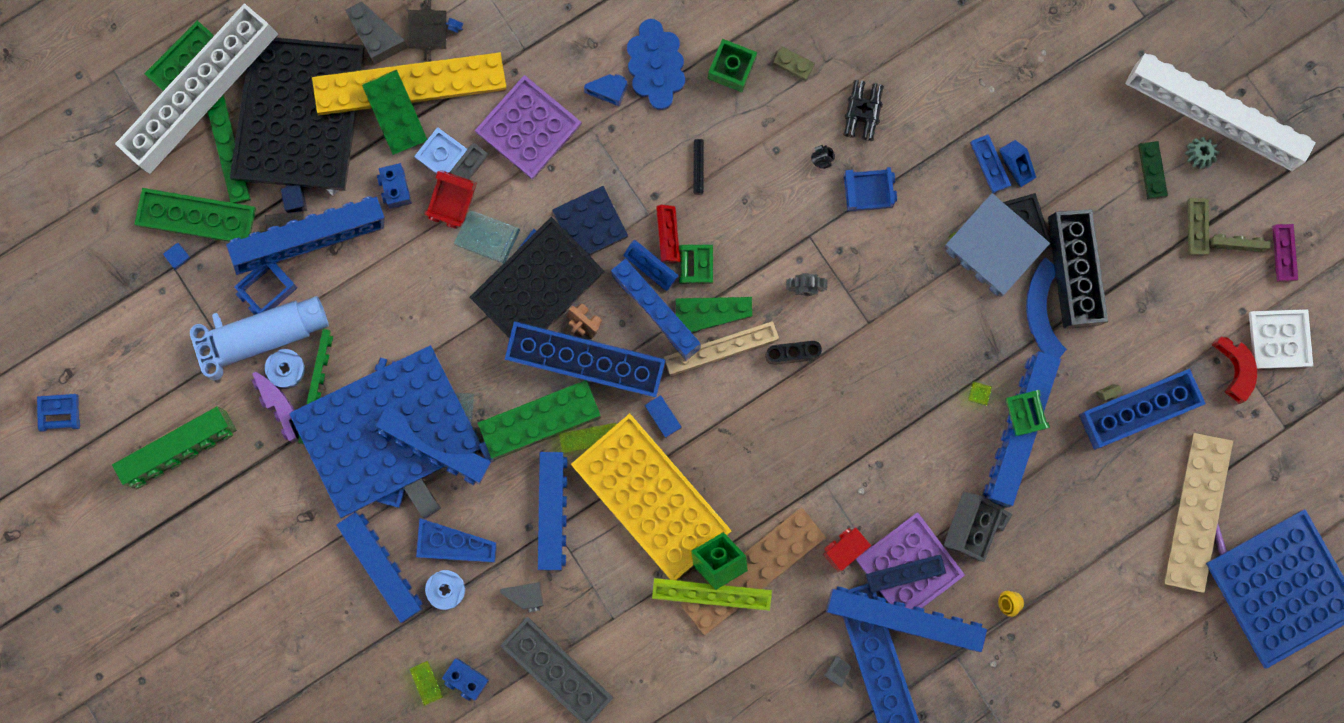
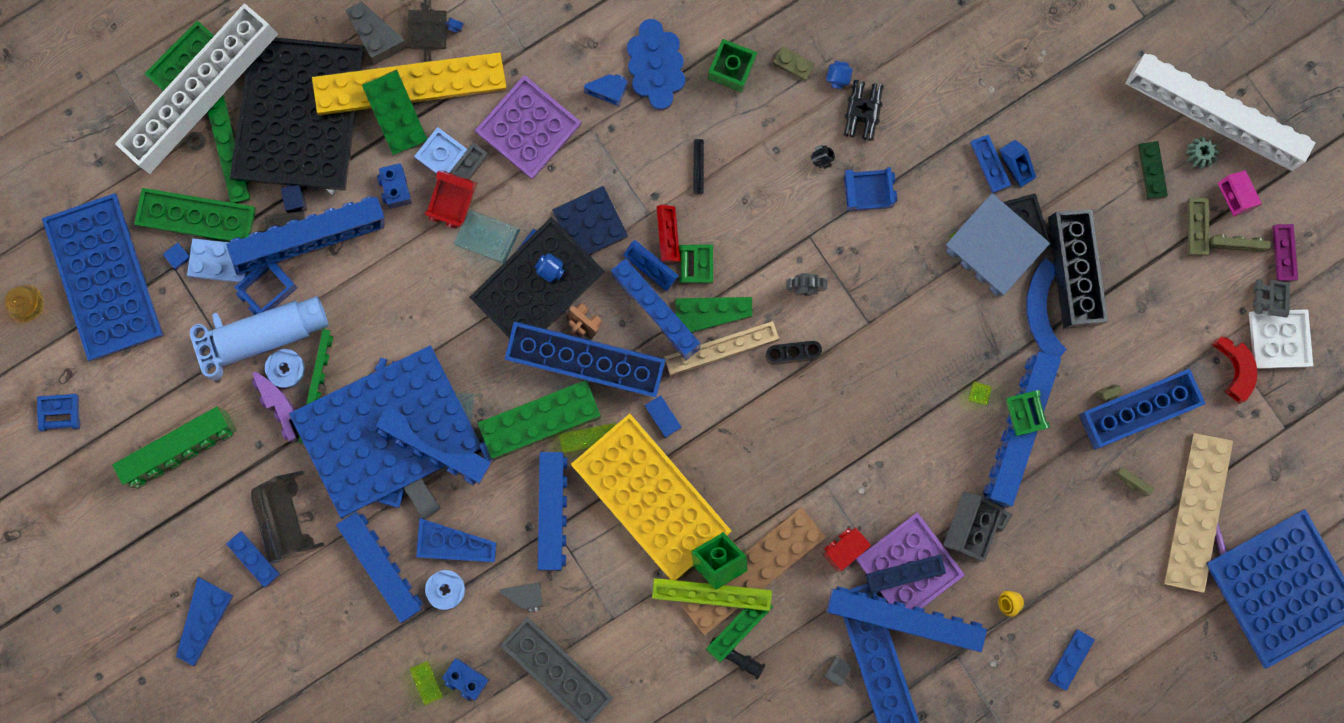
(24, 303): none -> clear yellow cone
(102, 277): none -> blue plate
(193, 136): none -> clear smoke plate
(202, 619): none -> blue wing
(211, 261): none -> light blue plate
(253, 559): none -> blue plate
(279, 520): none -> clear smoke windscreen
(549, 267): none -> blue head
(735, 633): none -> green plate
(745, 662): none -> black pin
(839, 74): none -> blue head
(1071, 659): none -> blue plate
(1133, 482): none -> olive plate
(1242, 196): none -> dark pink brick
(1278, 297): none -> dark grey plate

